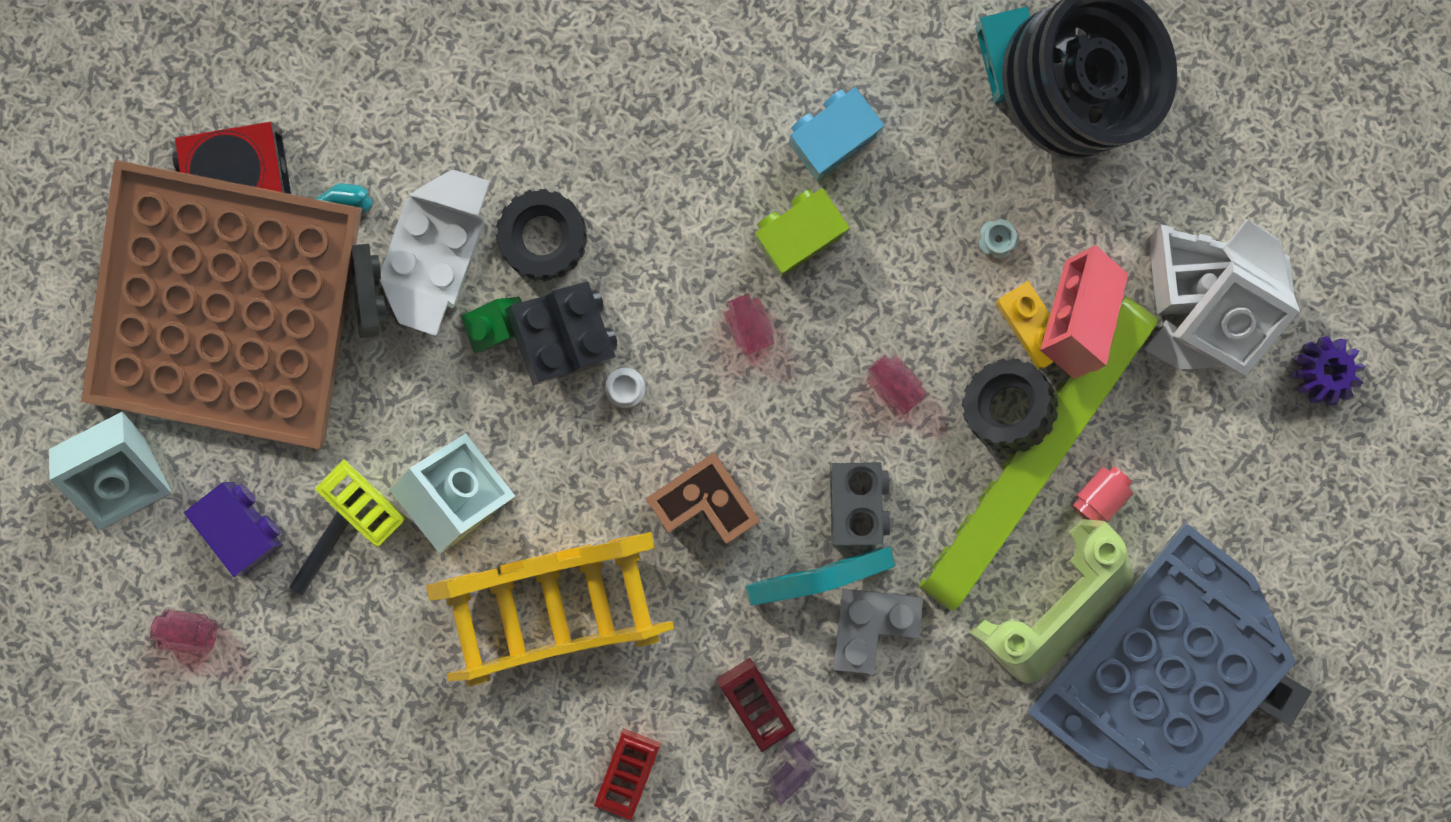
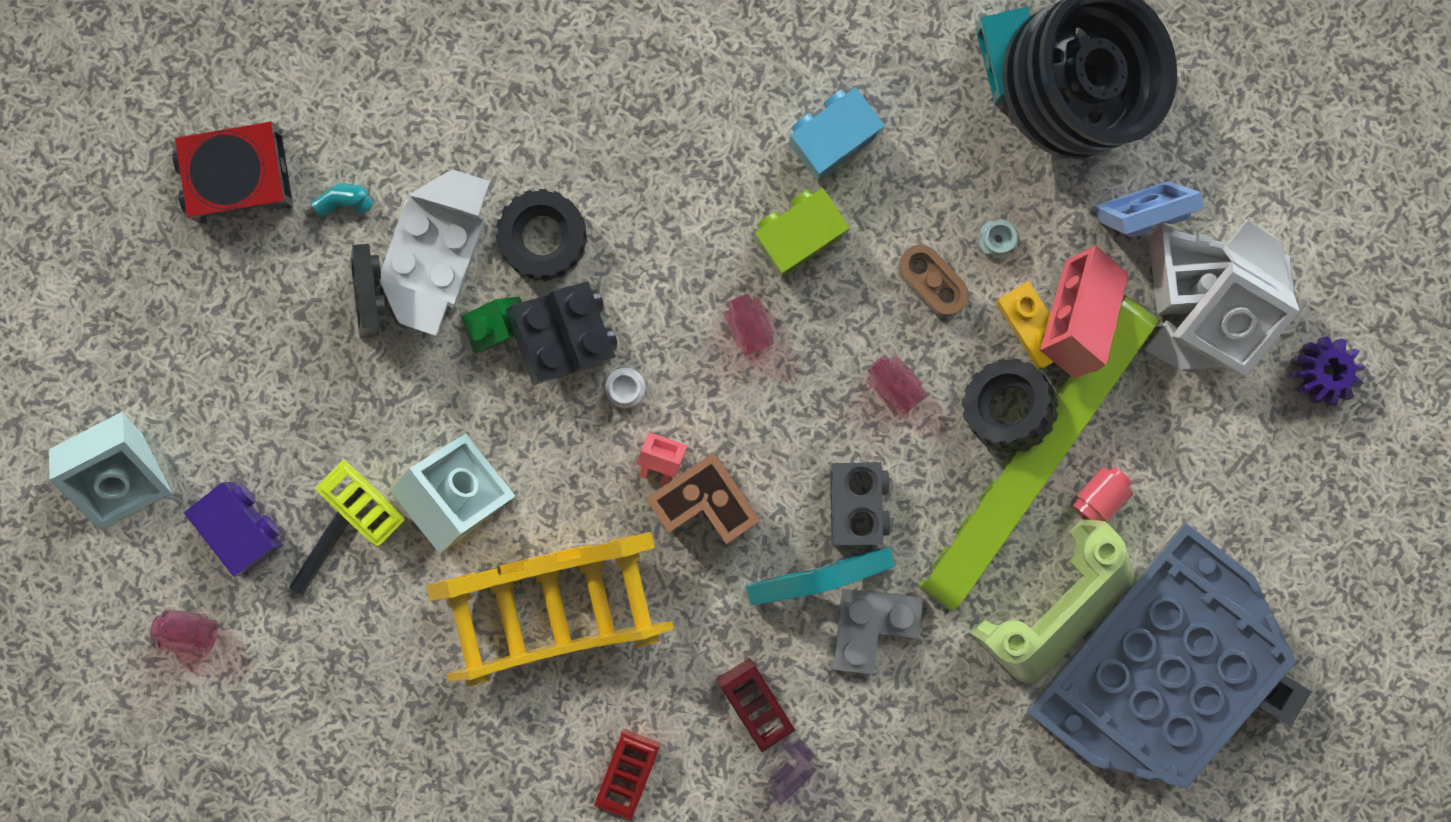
(220, 304): nougat plate -> none
(661, 456): none -> coral tile
(934, 279): none -> medium nougat plate
(1150, 206): none -> light blue plate

